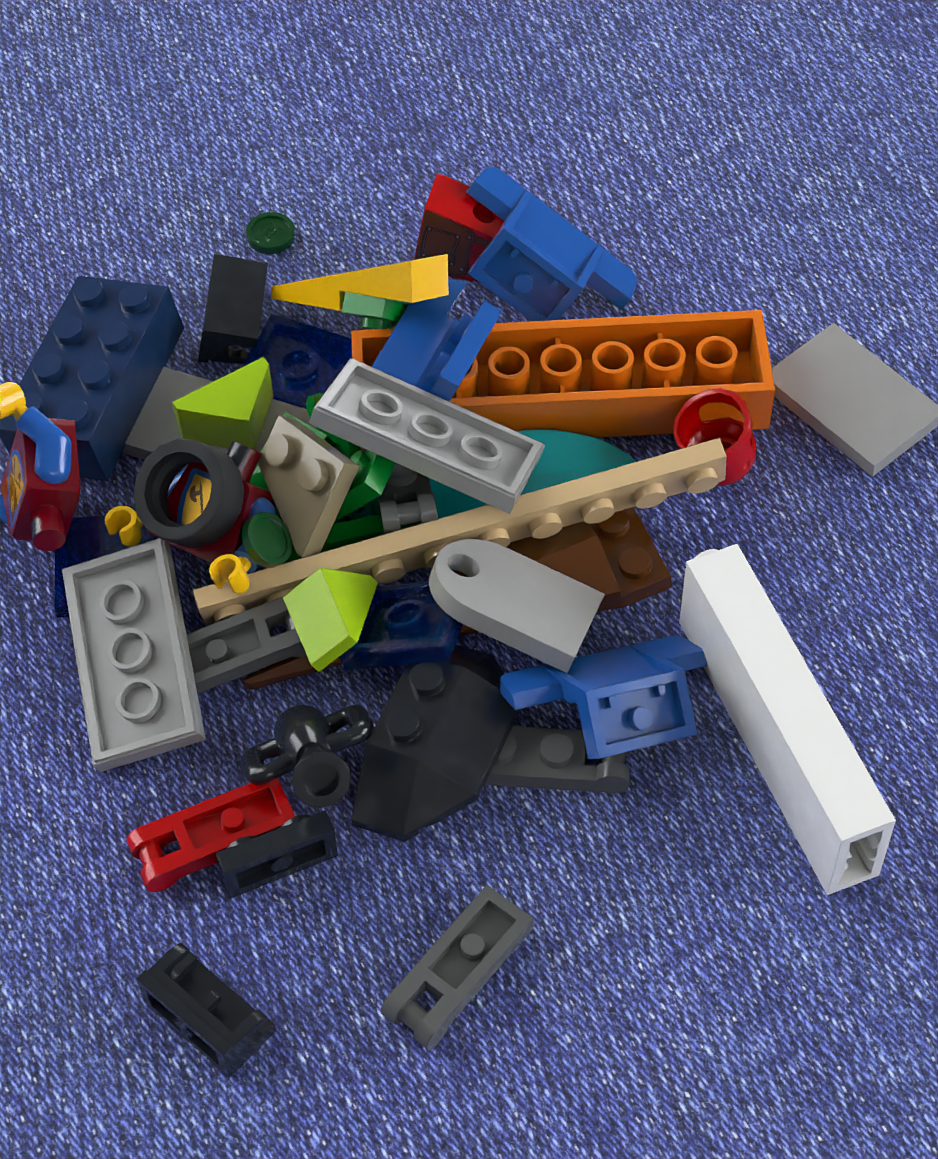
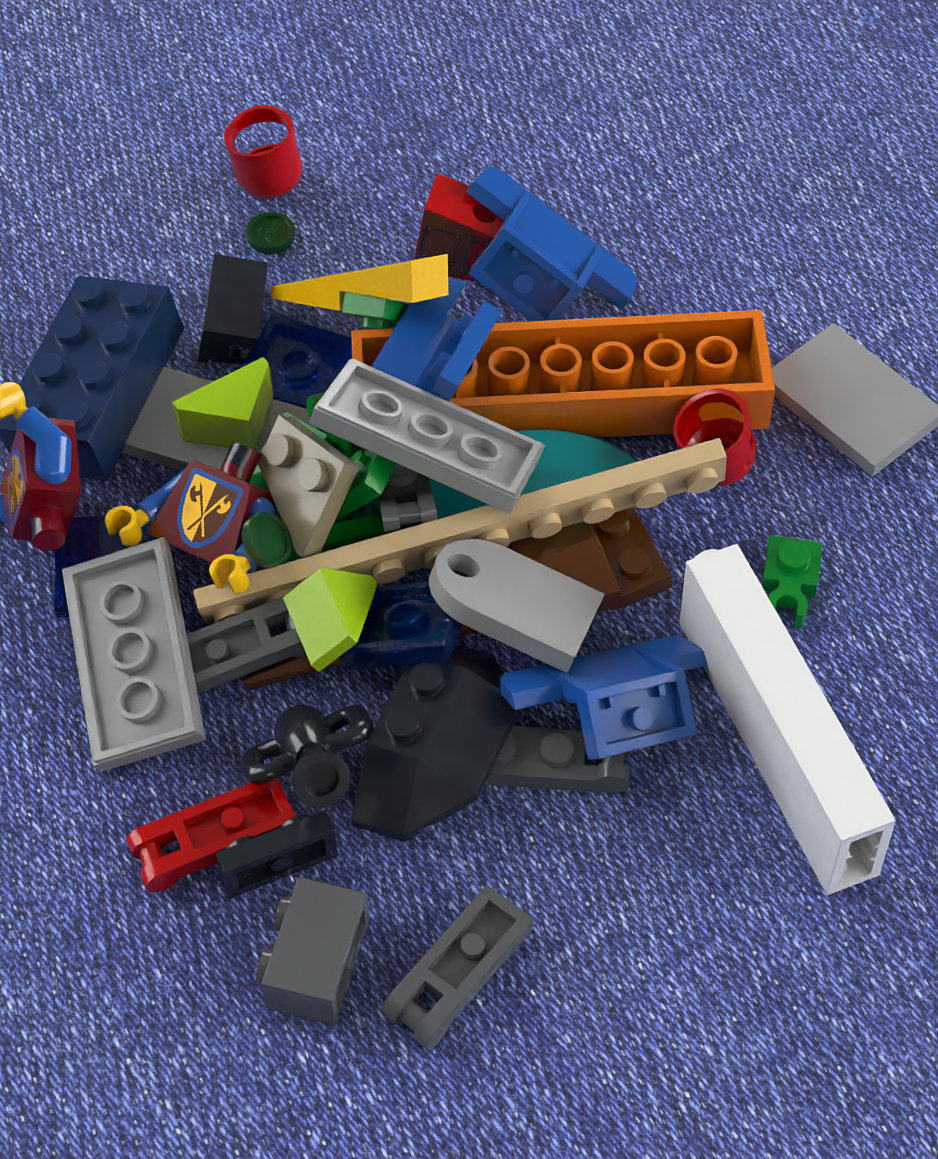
(153, 486): black tyre -> none
(204, 1009): black hinge -> none
(268, 169): none -> red helmet
(314, 950): none -> dark grey brick
(792, 573): none -> green plate

